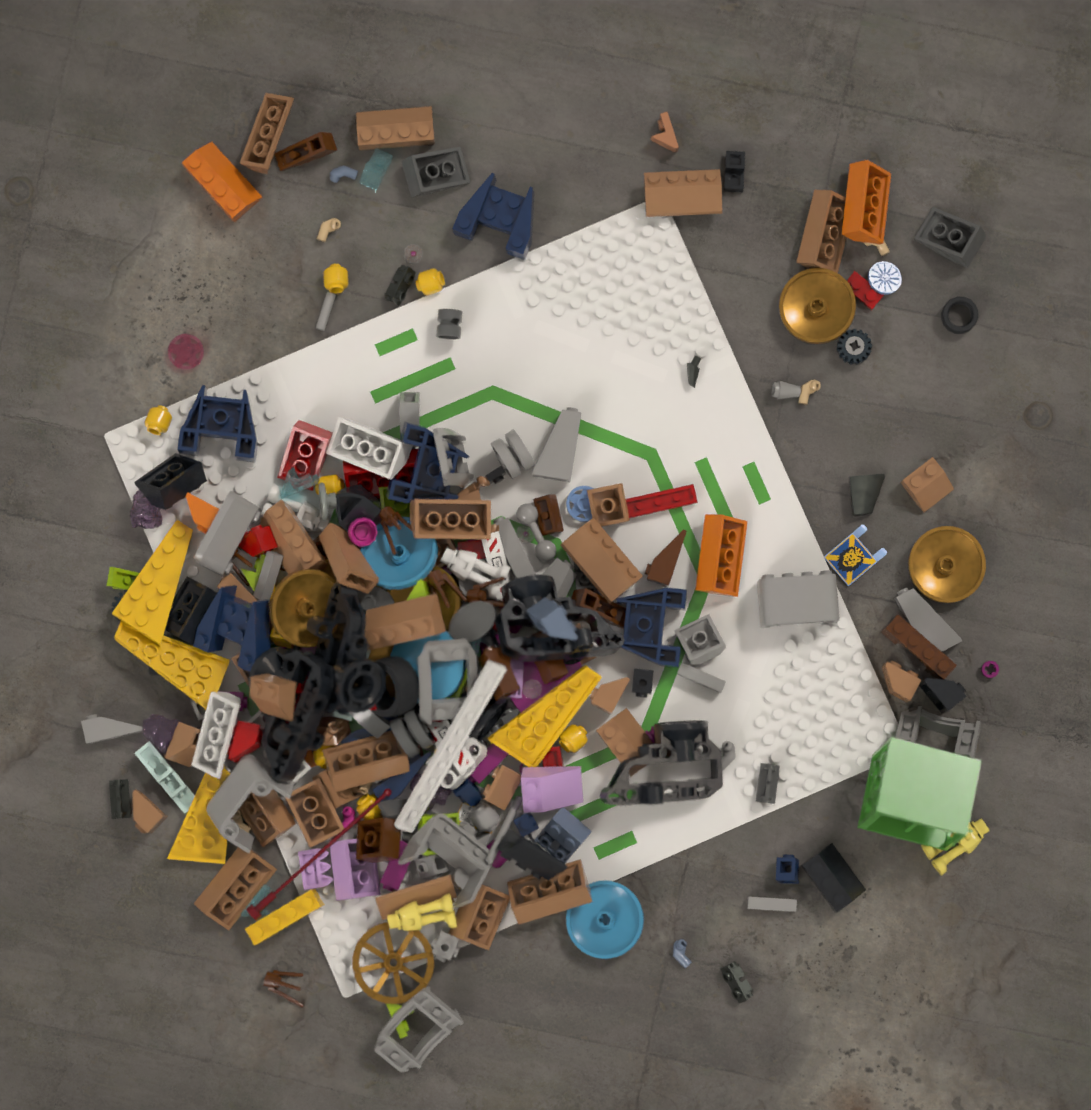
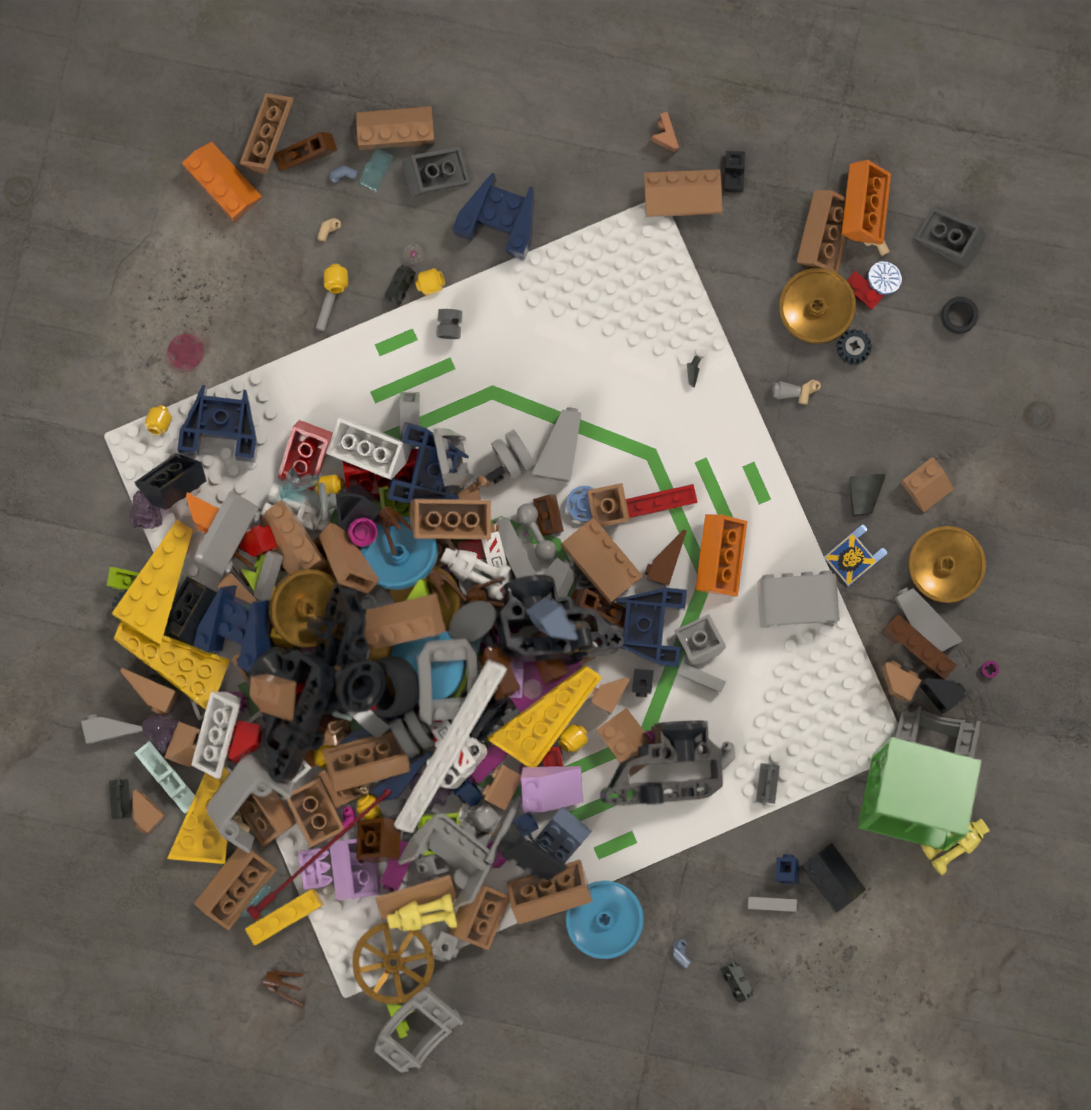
(154, 694): none -> medium nougat slope

